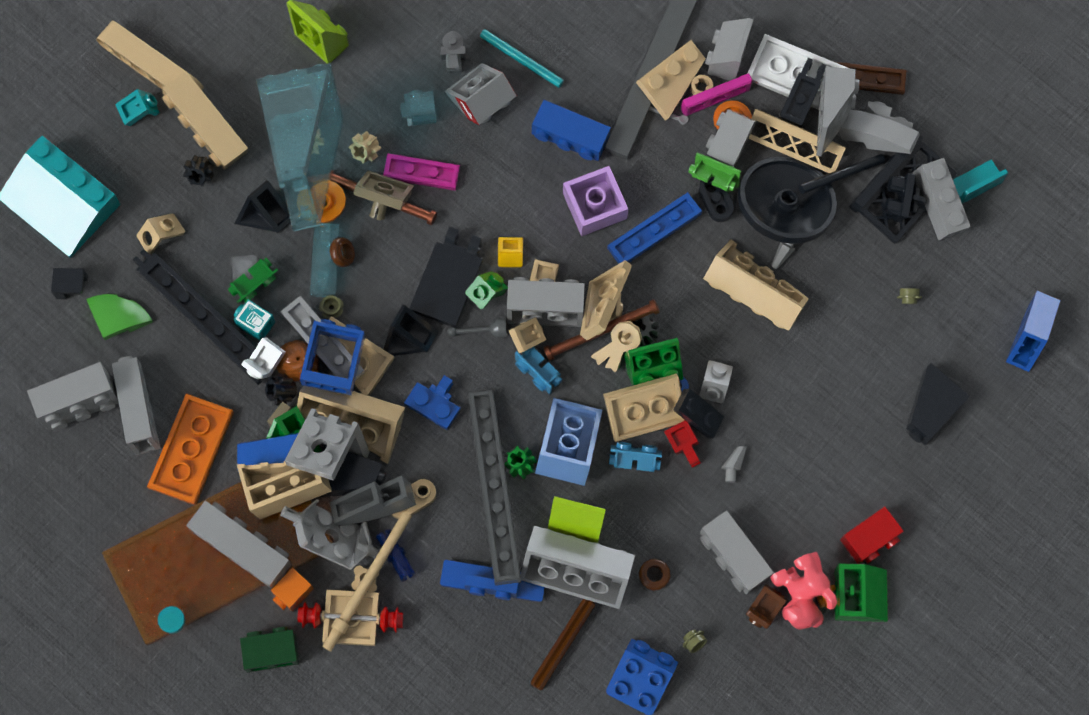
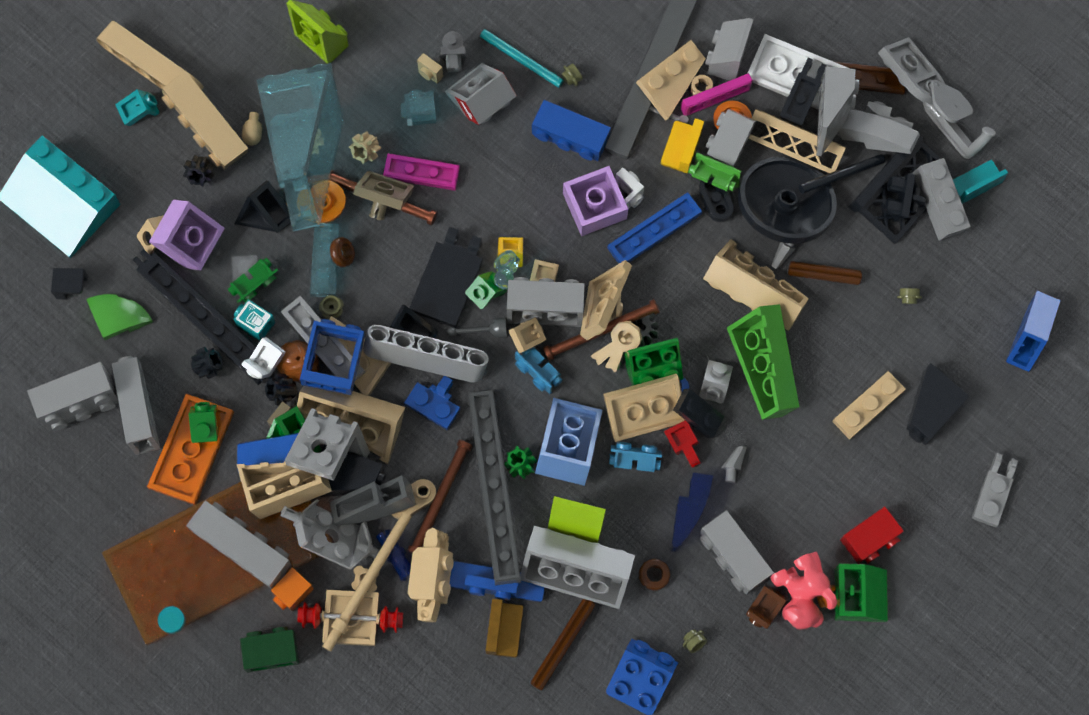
(186, 234): none -> lavender brick
(203, 422): none -> green bracket
(206, 362): none -> black gear
(252, 130): none -> tan cylinder
(425, 353): none -> light grey beam
(429, 68): none -> tan plate
(431, 575): none -> tan hinge
(441, 494): none -> copper bar
(504, 629): none -> pearl gold panel
(506, 265): none -> clear light blue plate
(571, 75): none -> olive plate
(631, 185): none -> white bracket
(682, 145): none -> yellow panel
(690, 508): none -> clear blue slope
(766, 360): none -> bright green wedge
(825, 273): none -> reddish brown axle
(869, 405): none -> tan plate
(940, 101): none -> light grey plate
(994, 493): none -> light grey hinge

